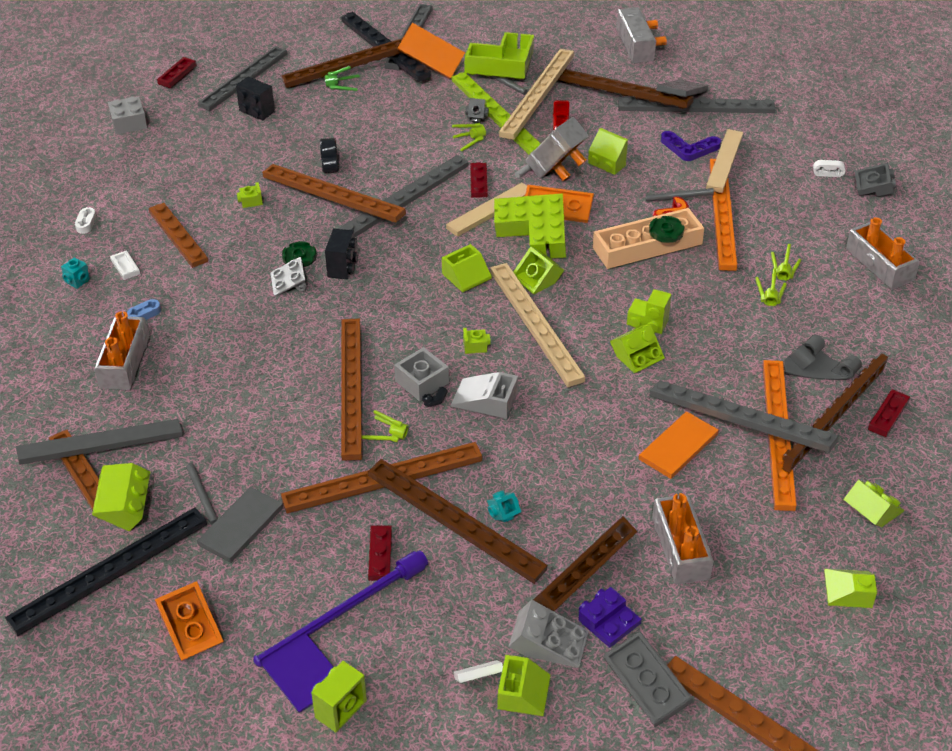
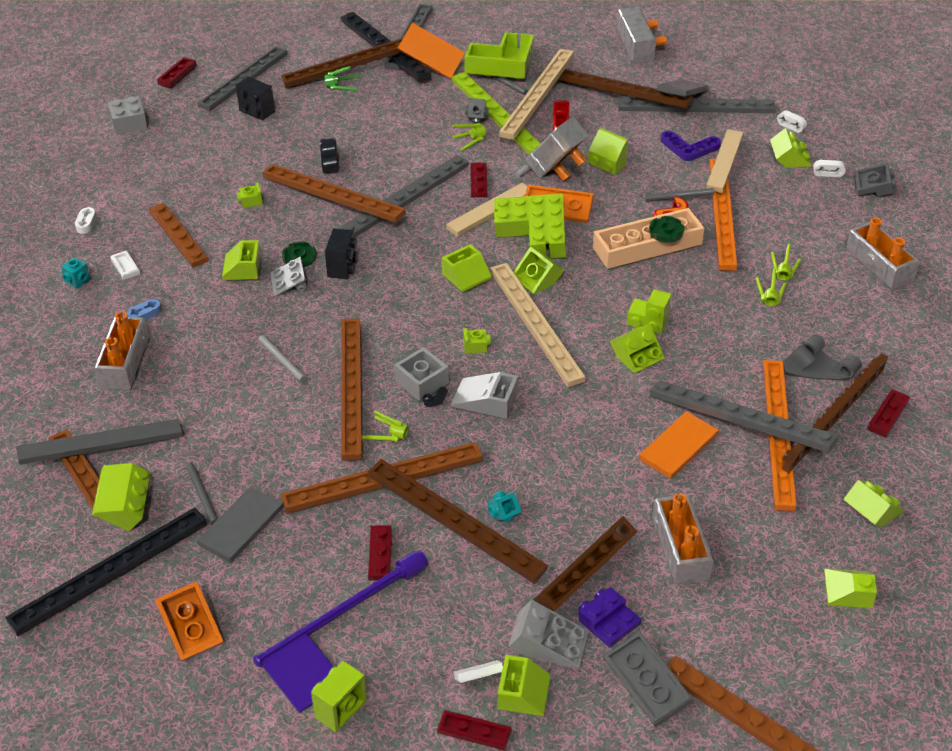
(242, 261): none -> lime slope
(282, 358): none -> light grey bar
(474, 730): none -> dark red tile
(790, 150): none -> lime slope
(792, 121): none -> white beam

